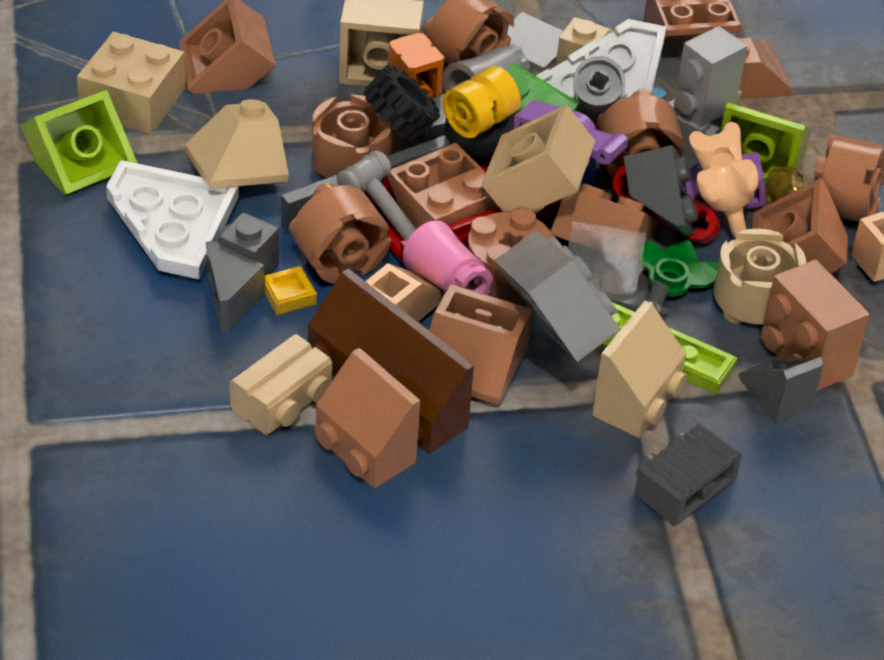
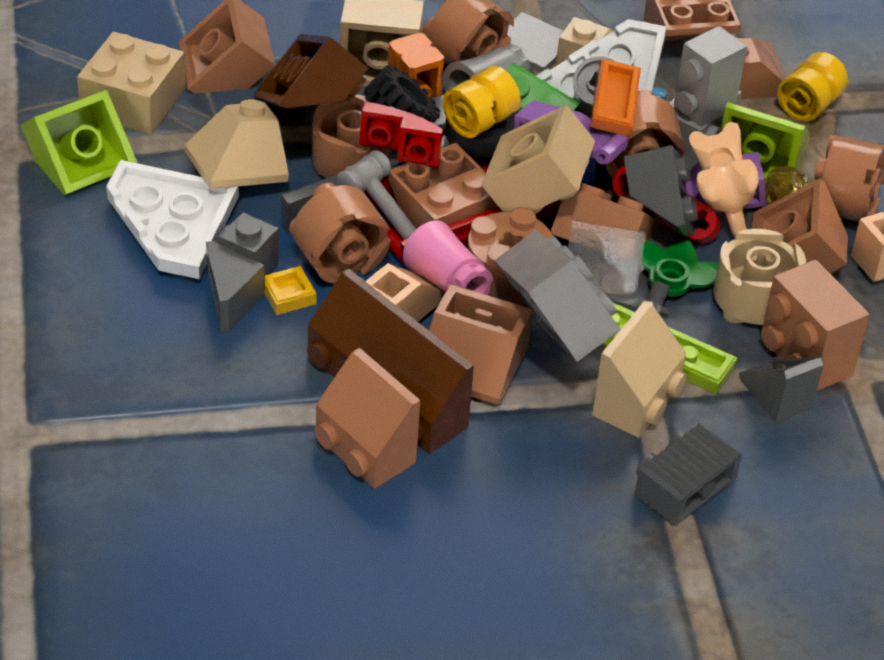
(281, 384): tan brick -> none
(312, 74): none -> reddish brown slope
(395, 129): none -> red slope
(615, 97): none -> orange tile
(812, 86): none -> yellow wheel

